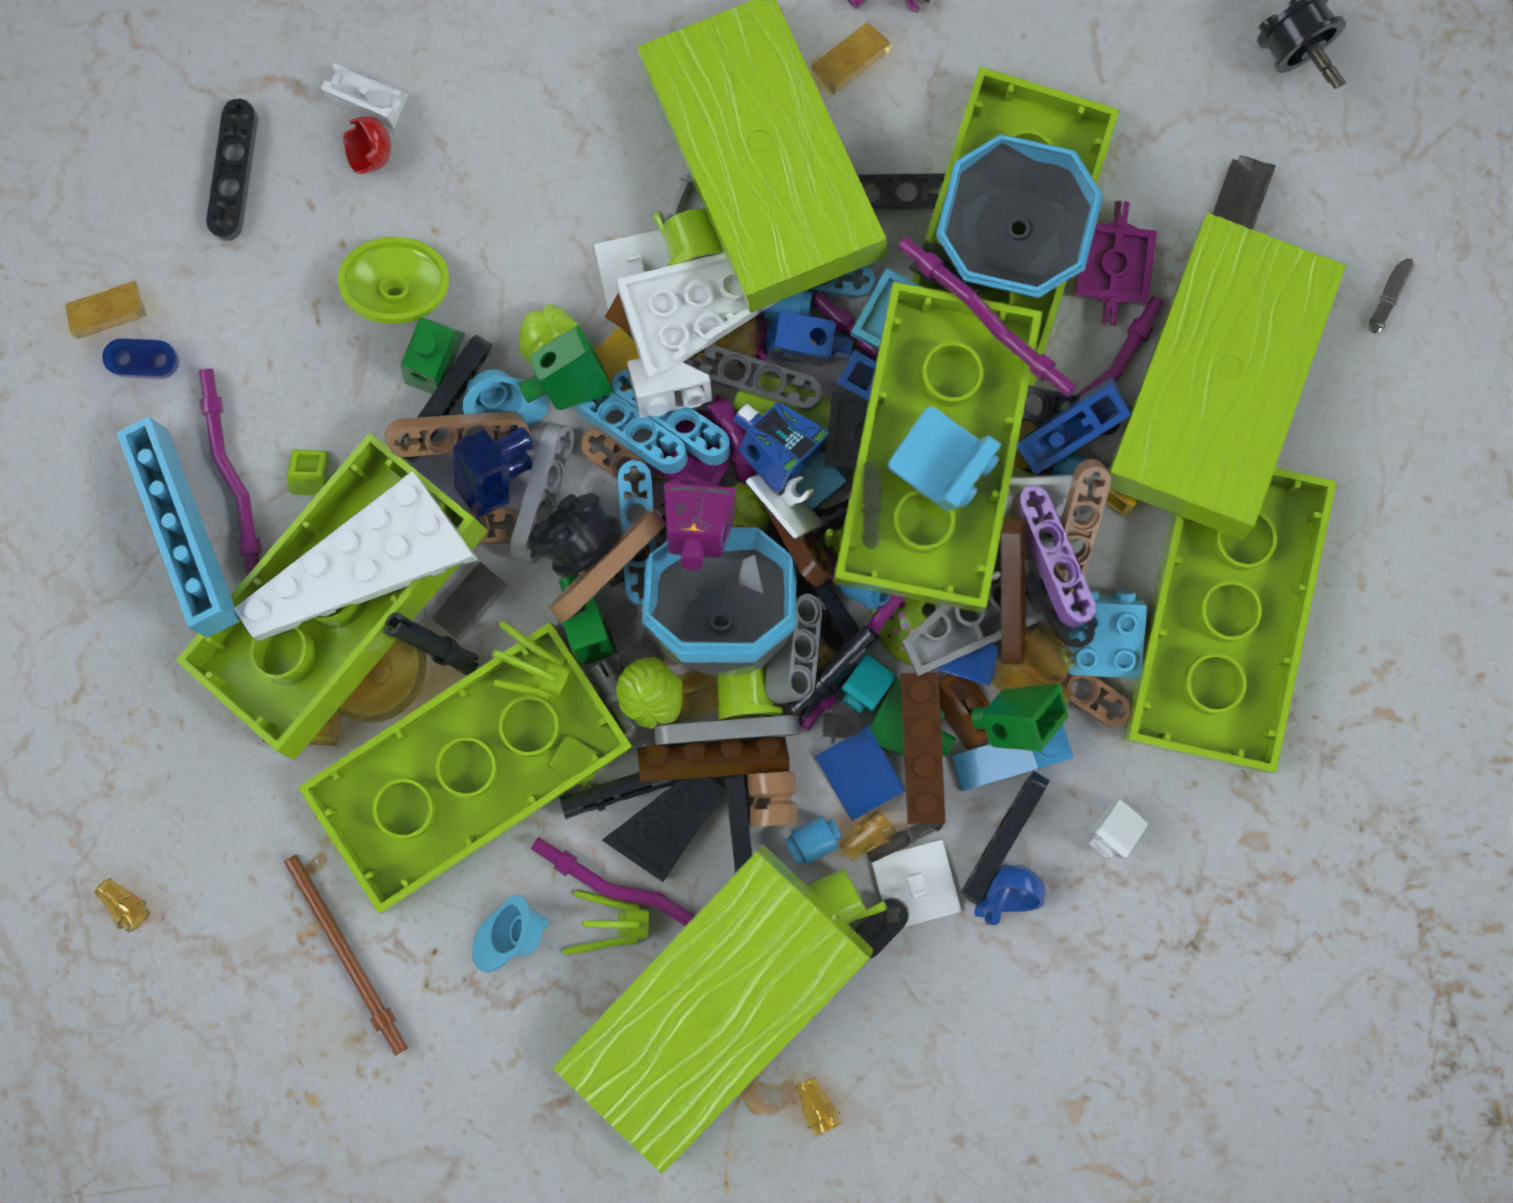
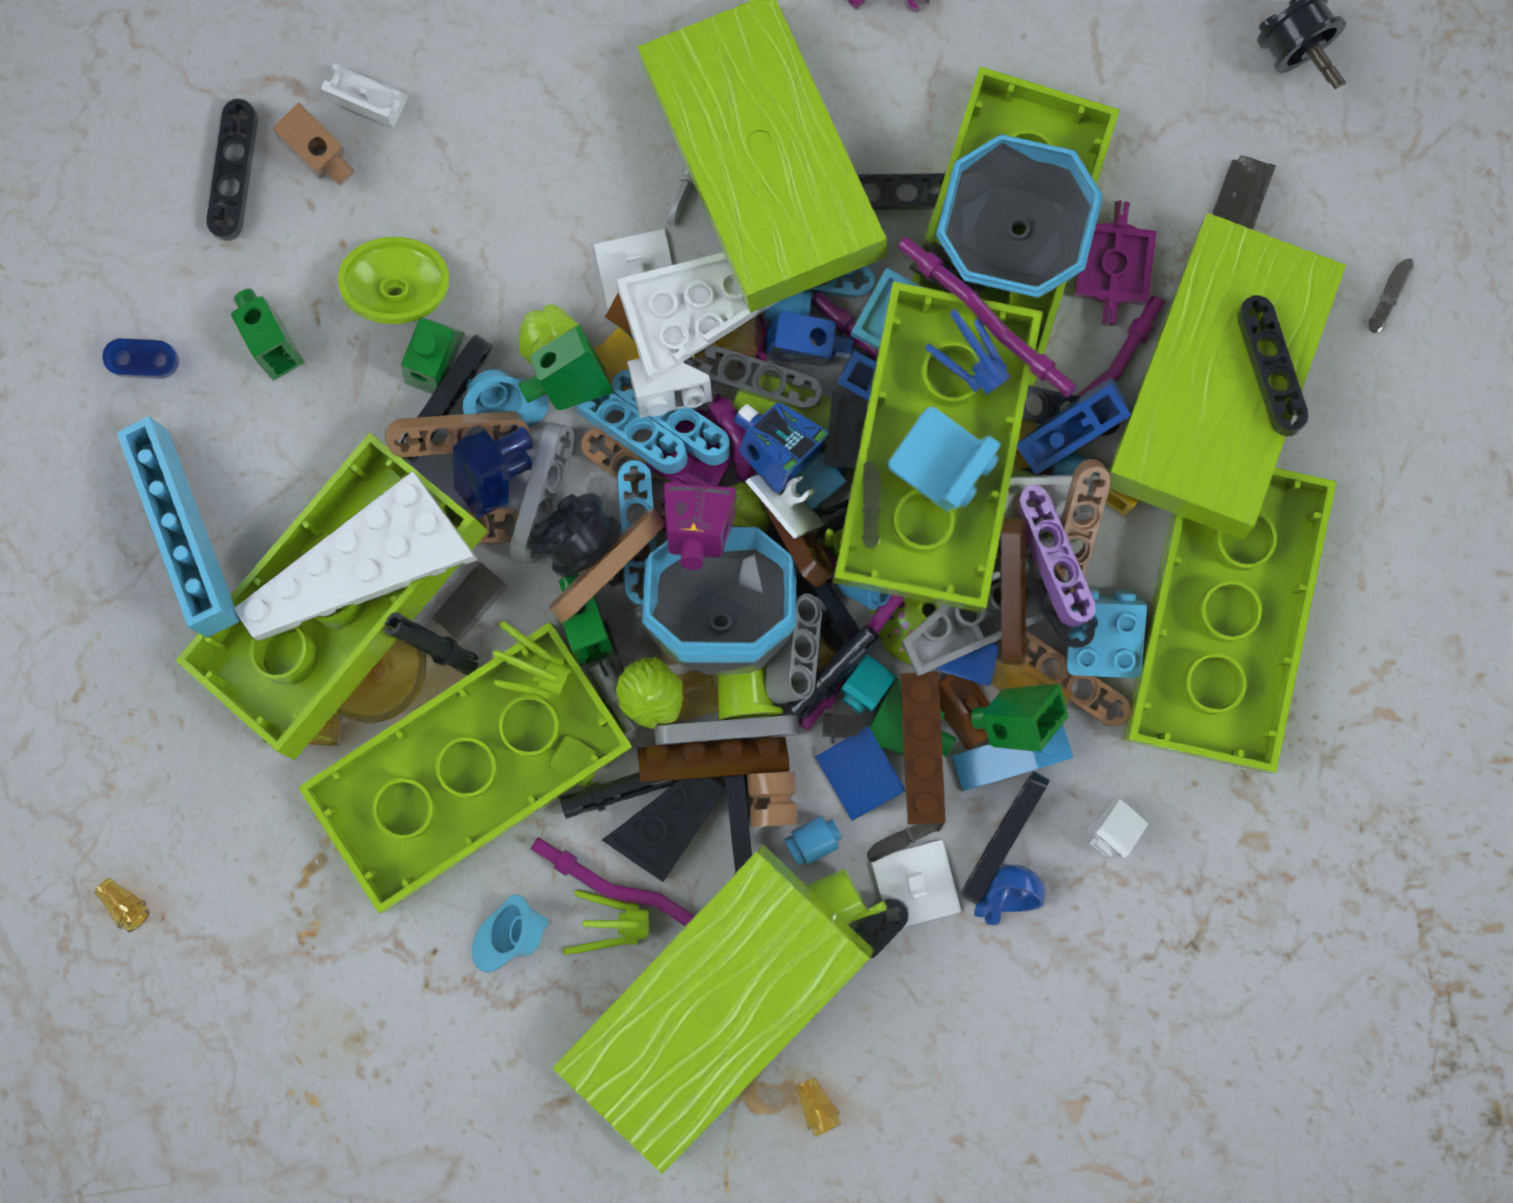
(105, 310): clear yellow slope -> none
(212, 407): magenta bar -> none
(265, 334): none -> green torso
(303, 134): none -> medium nougat torso
(307, 471): lime slope -> none
(367, 145): red hair -> none
(381, 1017): dark orange bar -> none
(688, 235): lime hat -> none
(851, 57): clear yellow slope -> none
(868, 835): clear yellow cone -> none
(990, 369): none -> blue plant
(1048, 653): clear yellow brick -> none
(1277, 364): none -> black beam

